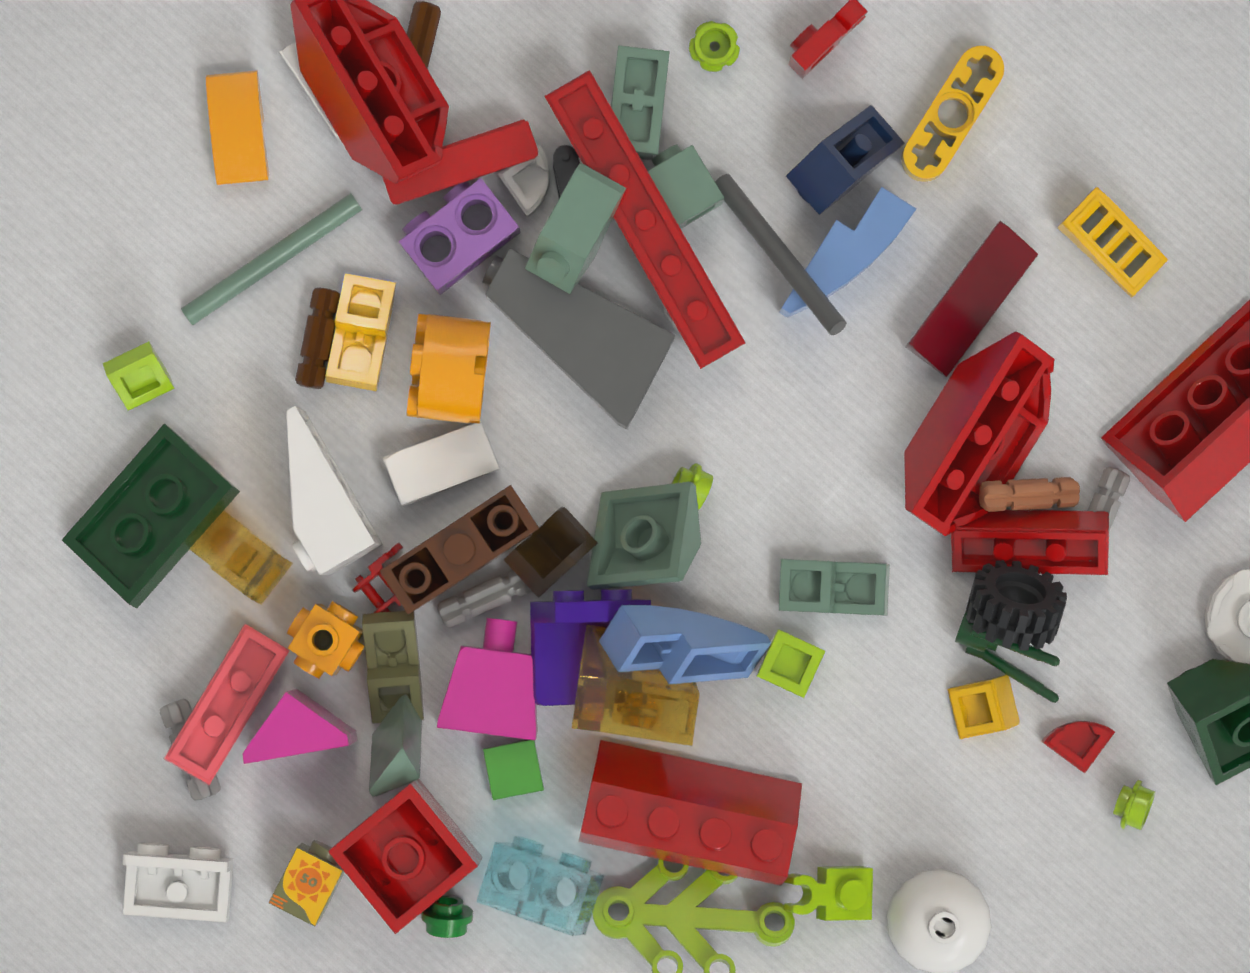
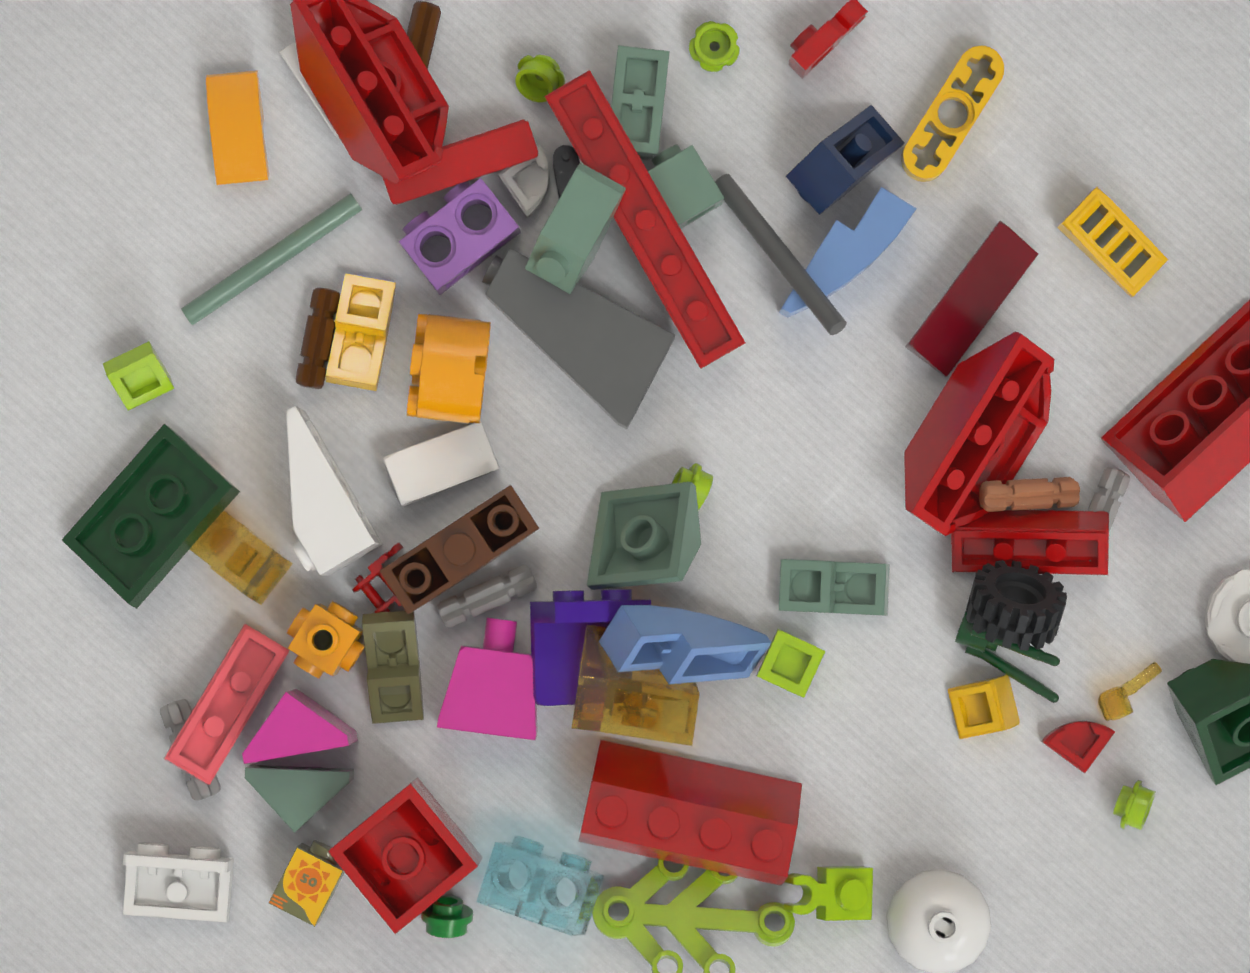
(297, 791): none -> sand green slope
(396, 749): sand green slope -> none
(513, 769): bright green tile -> none
(538, 77): none -> lime plate
(550, 551): dark brown panel -> none
(1115, 701): none -> clear yellow hand

